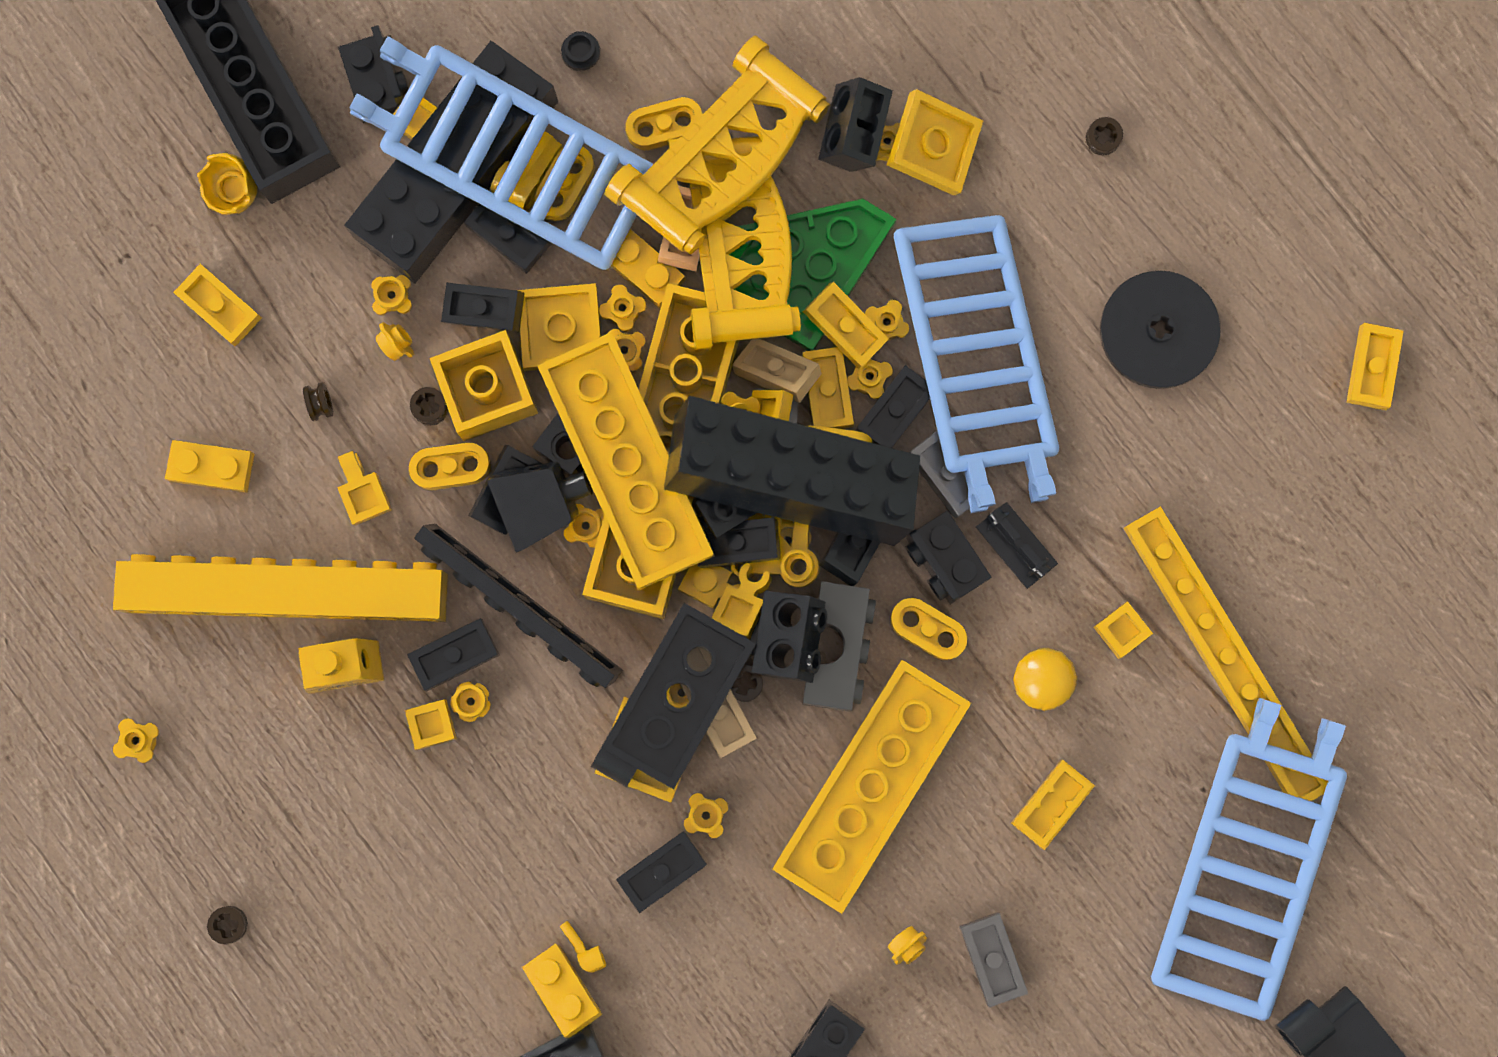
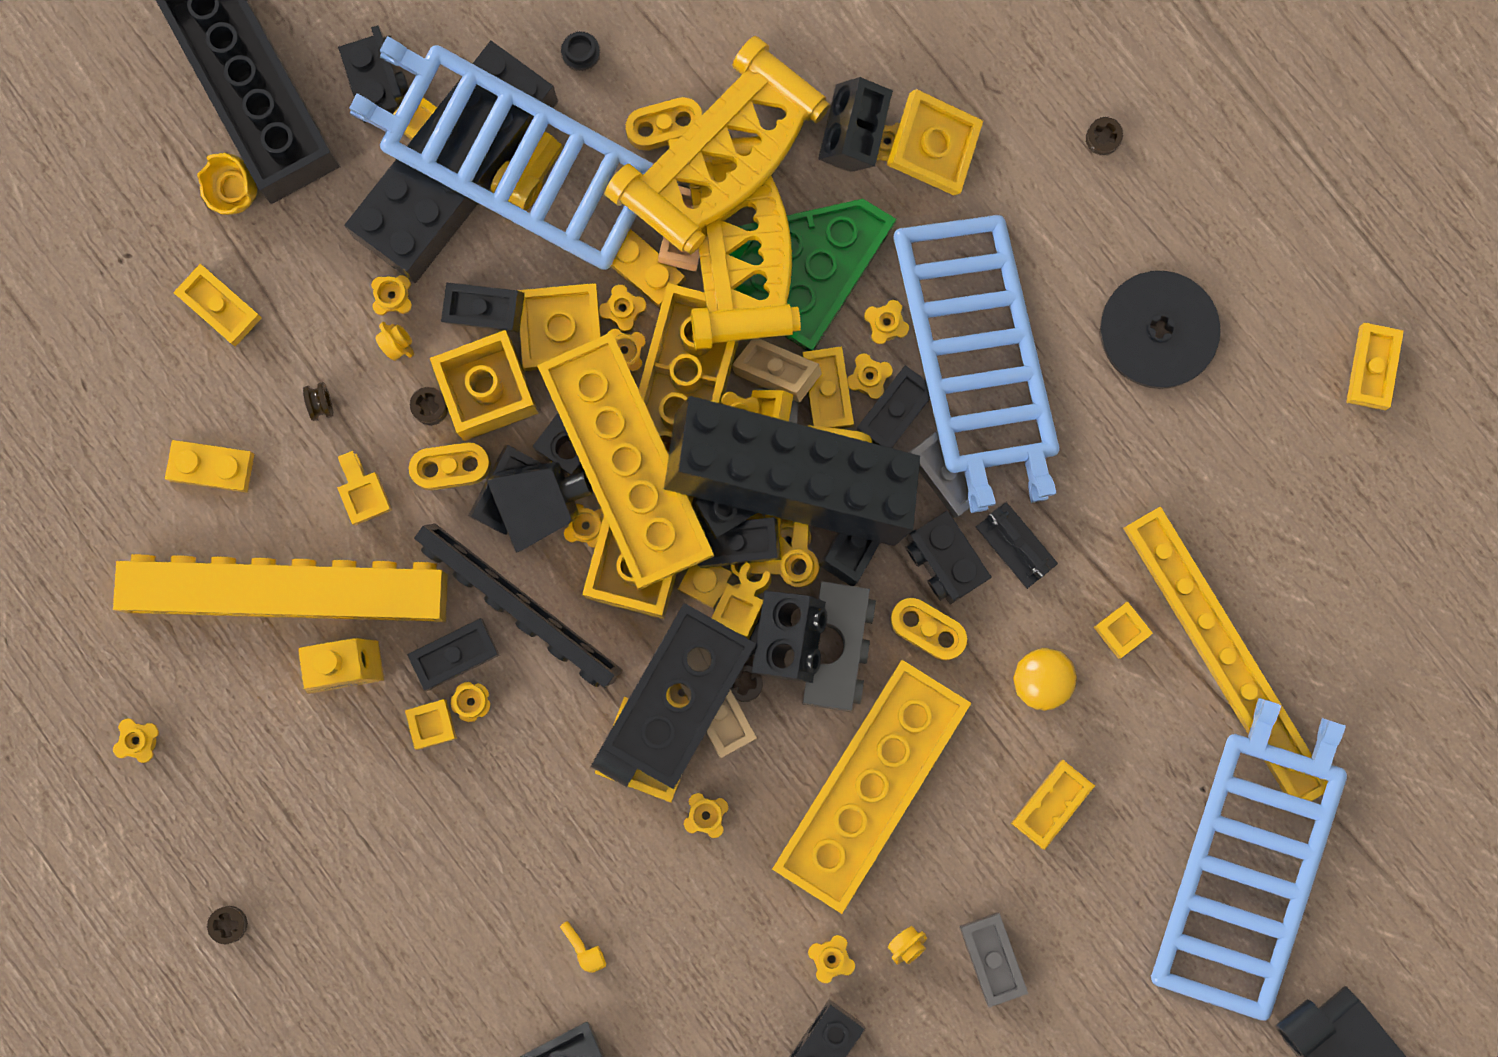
(506, 237): black plate -> none
(562, 991): yellow plate -> none
(573, 186): yellow plate -> none
(661, 872): black plate -> none
(820, 955): none -> yellow plate
(845, 325): yellow plate -> none

